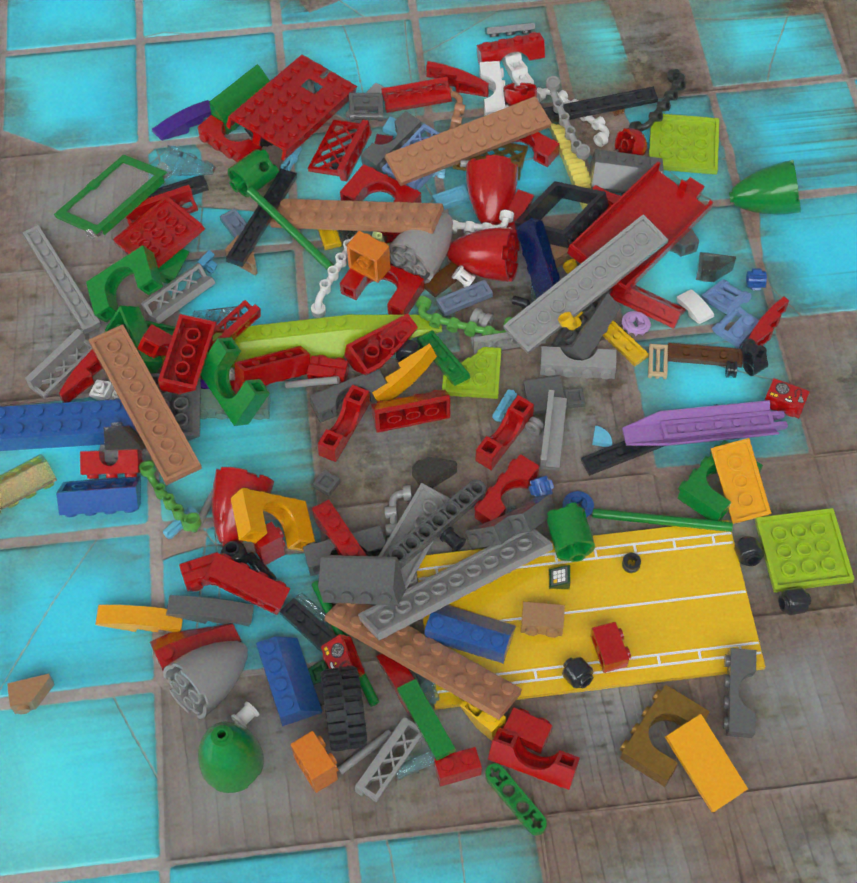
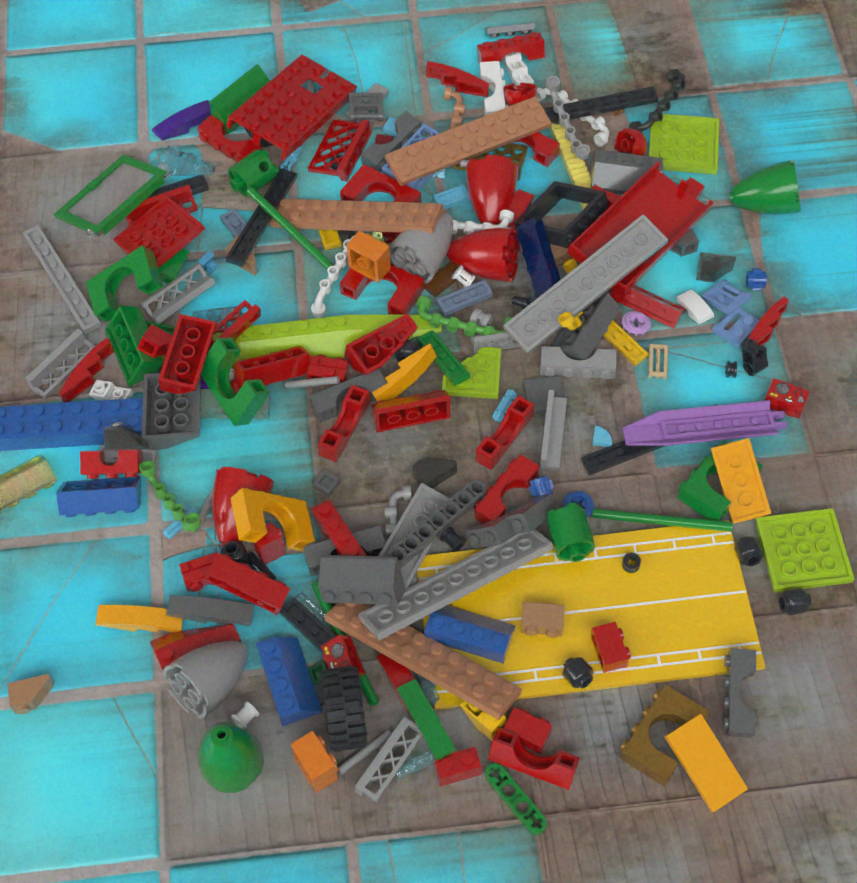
(145, 405): nougat plate -> none
(417, 95): red fence -> none
(534, 426): light grey bush -> none
(559, 577): slope -> none
(574, 397): dark grey tile -> none
(704, 354): reddish brown tile -> none

